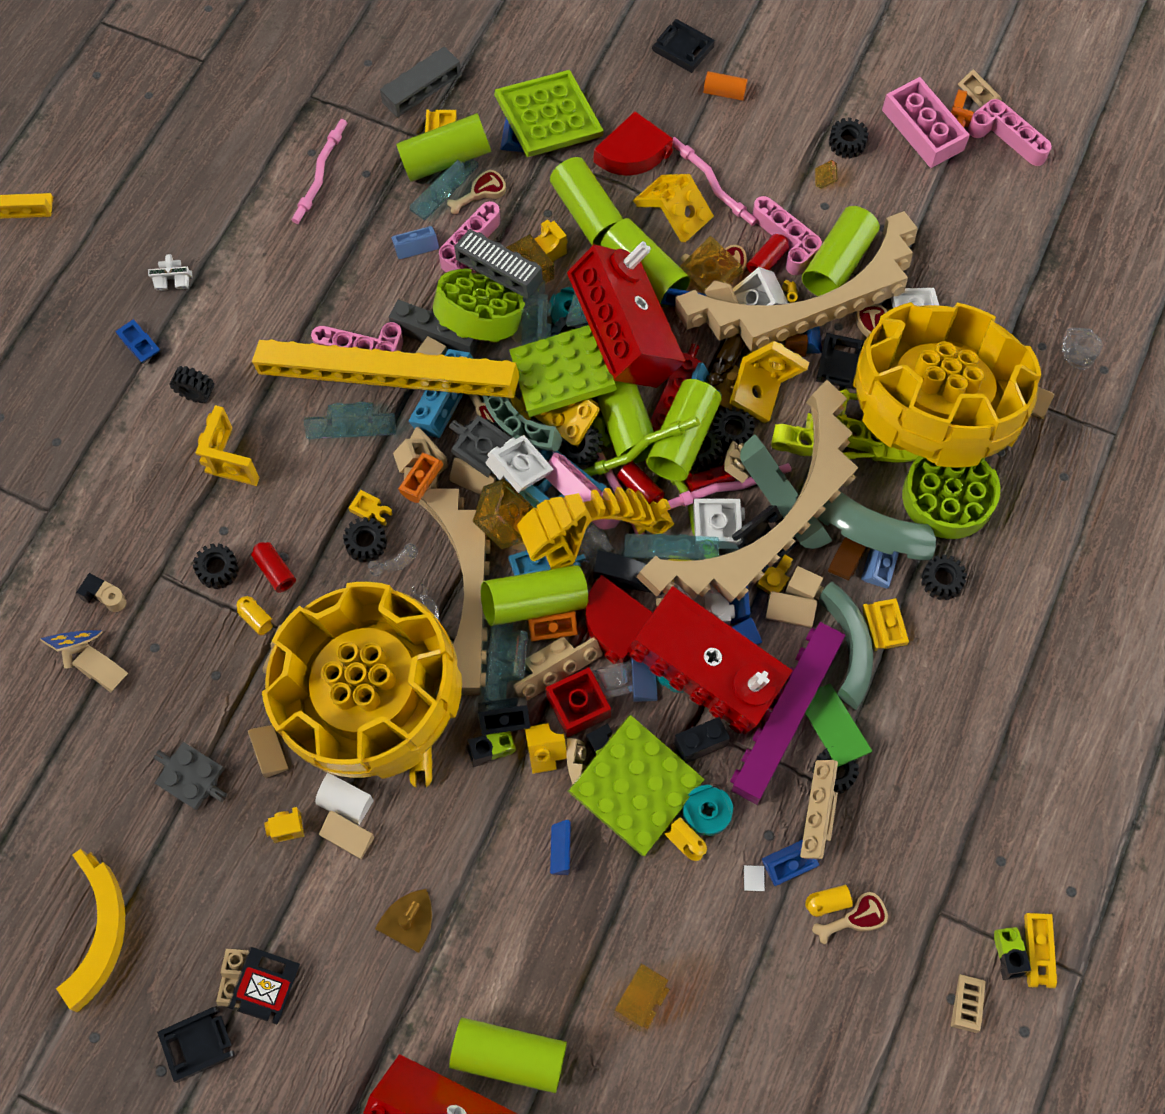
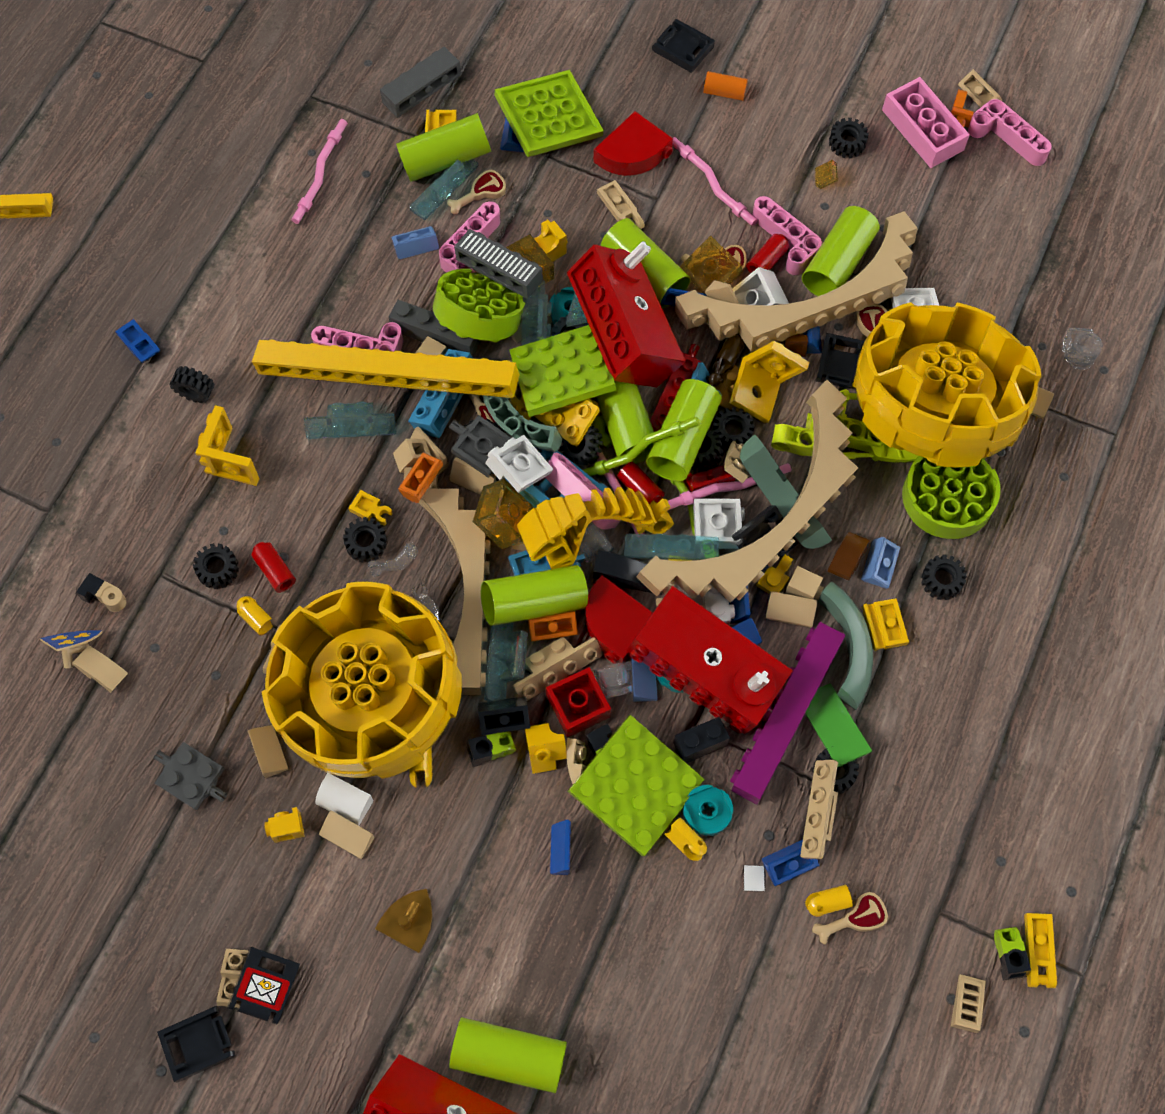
(108, 937): yellow arch -> none
(170, 270): white hips -> none
(585, 198): lime piece -> none
(619, 203): none -> tan hinge
(641, 997): clear yellow brick -> none
(673, 195): yellow bracket -> none
(791, 288): yellow arm -> none
(878, 530): sand green brick -> none

